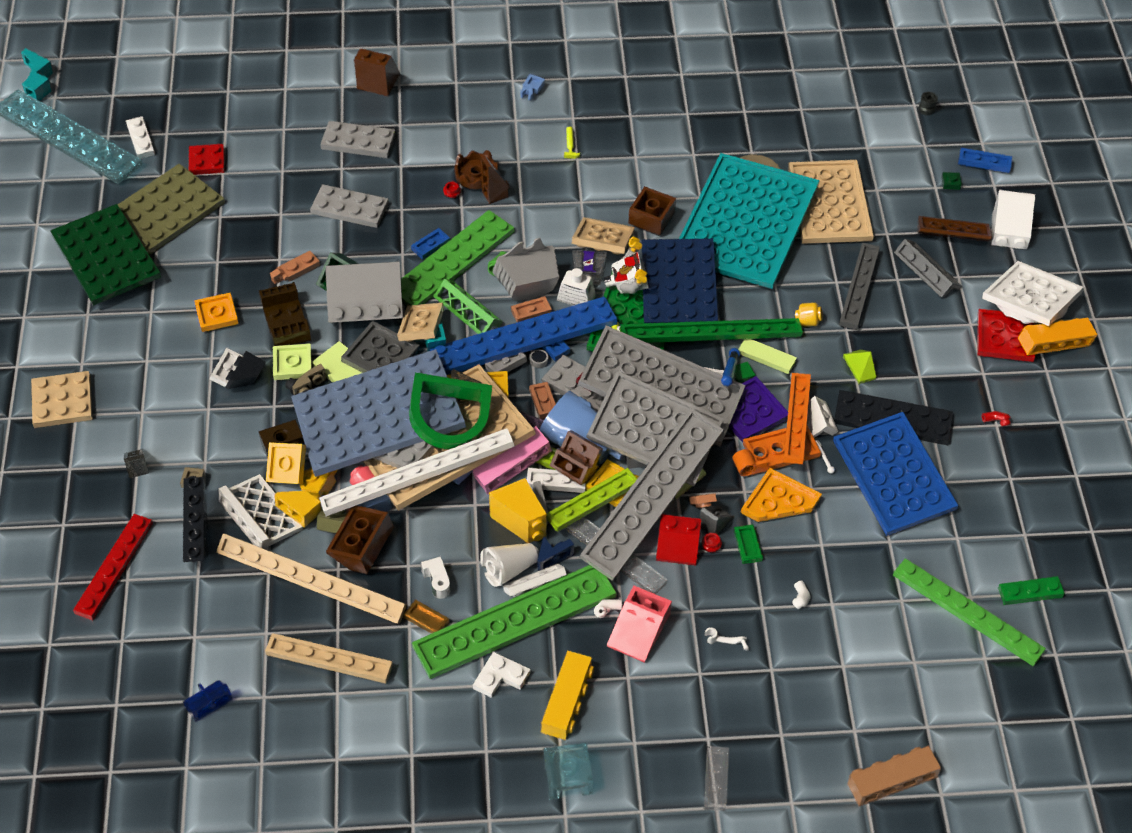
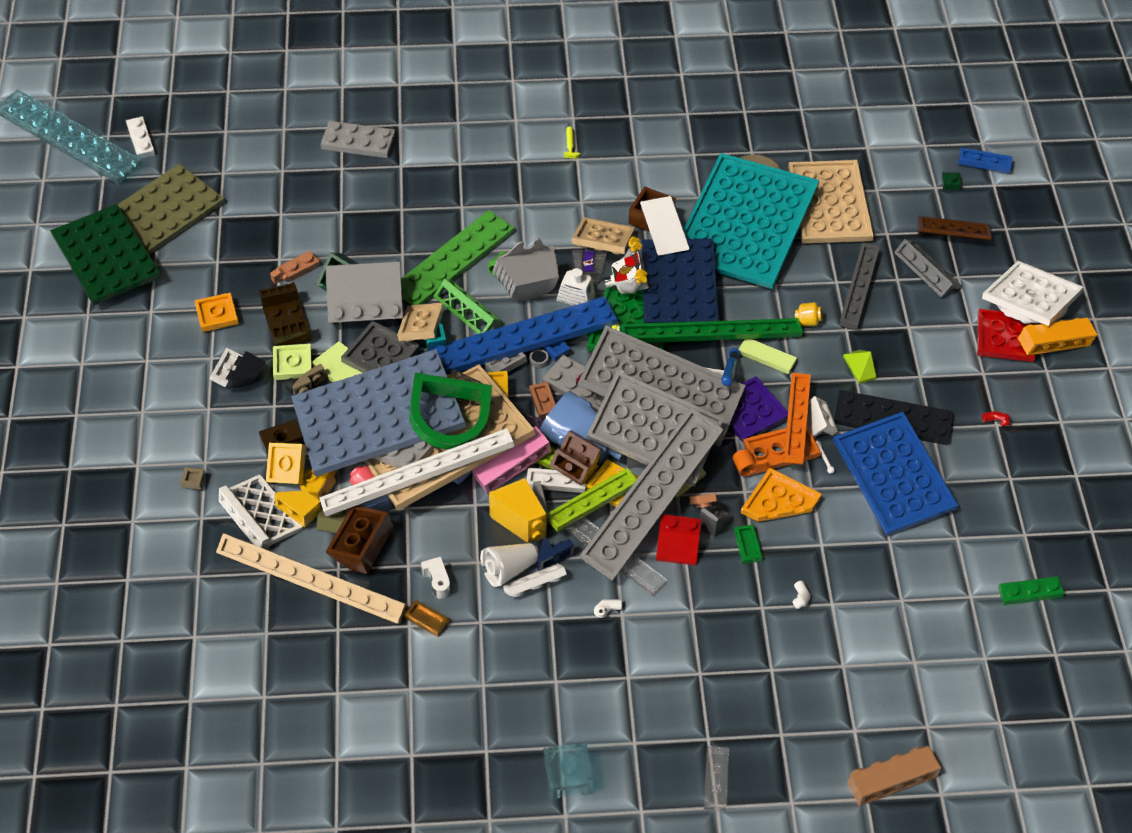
(37, 83): teal arch -> none
(61, 399): tan plate -> none
(113, 567): red plate -> none
(136, 463): clear smoke slope -> none
(194, 520): black slope -> none
(206, 159): red plate -> none
(207, 700): clear blue panel -> none
(329, 658): tan plate -> none
(349, 206): light grey plate -> none
(375, 72): reddish brown slope -> none
(430, 243): blue plate -> none
(451, 189): red plate -> none
(466, 165): reddish brown plate -> none
(493, 184): reddish brown slope -> none
(498, 670): white plate -> none
(512, 620): bright green plate -> none
(530, 309): nougat plate -> none
(532, 85): medium blue plate -> none
(566, 695): yellow brick -> none
(639, 623): slope -> none
(664, 225): none -> white sticker
(711, 542): red plate -> none
(730, 640): white piece -> none
(743, 372): green tile -> none
(928, 103): pearl dark grey wheel -> none
(969, 612): bright green plate -> none
(1012, 219): white slope -> none

